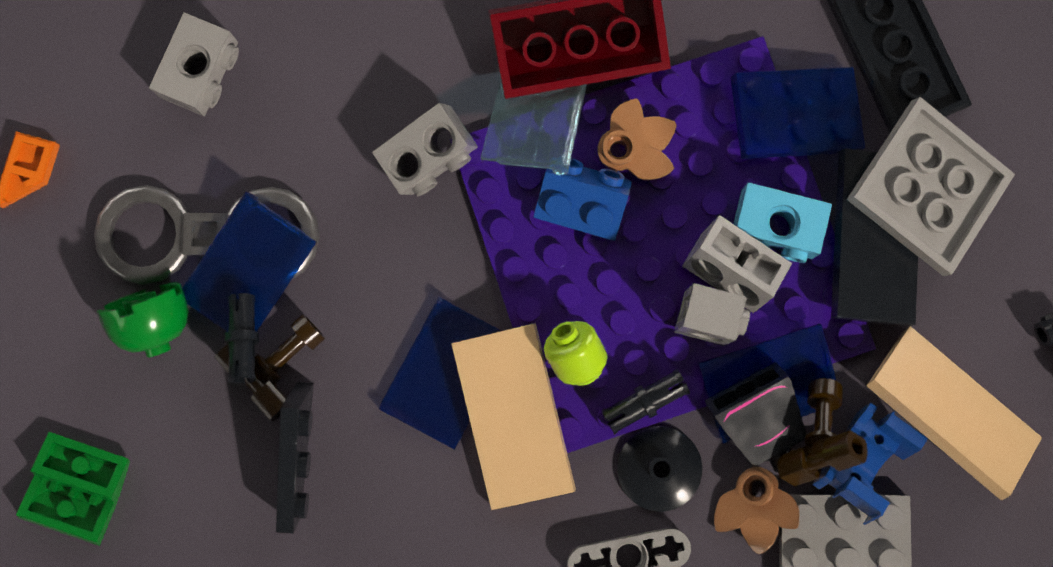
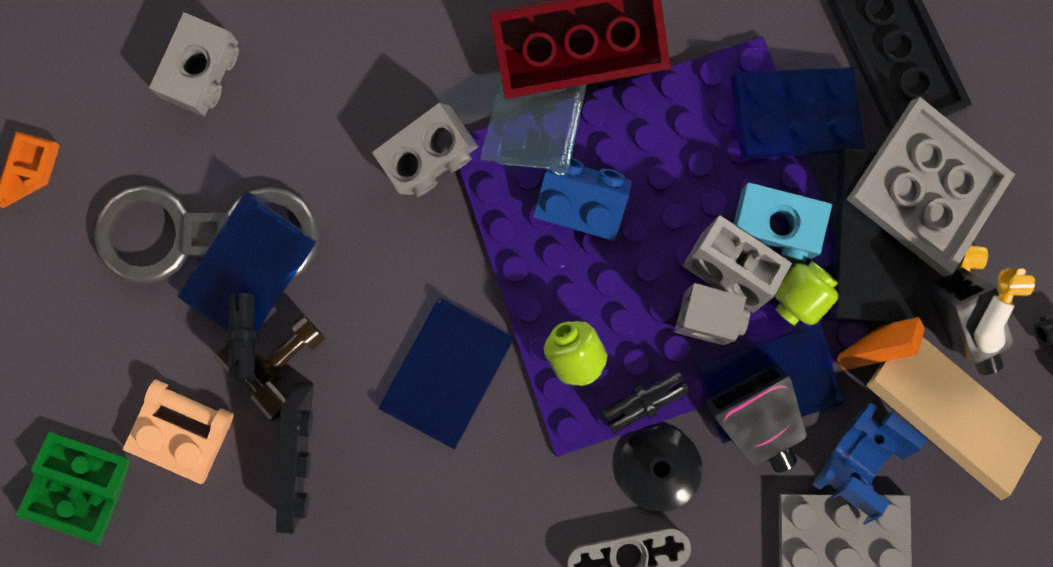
(146, 319): green cylinder -> none
(174, 445): none -> light nougat plate
(513, 417): tan tile -> none
(643, 140): medium nougat plate -> none
(757, 516): medium nougat plate -> none
(806, 294): none -> lime head
(822, 445): dark brown bar -> none
(884, 344): none -> orange tile
(975, 312): none -> black torso

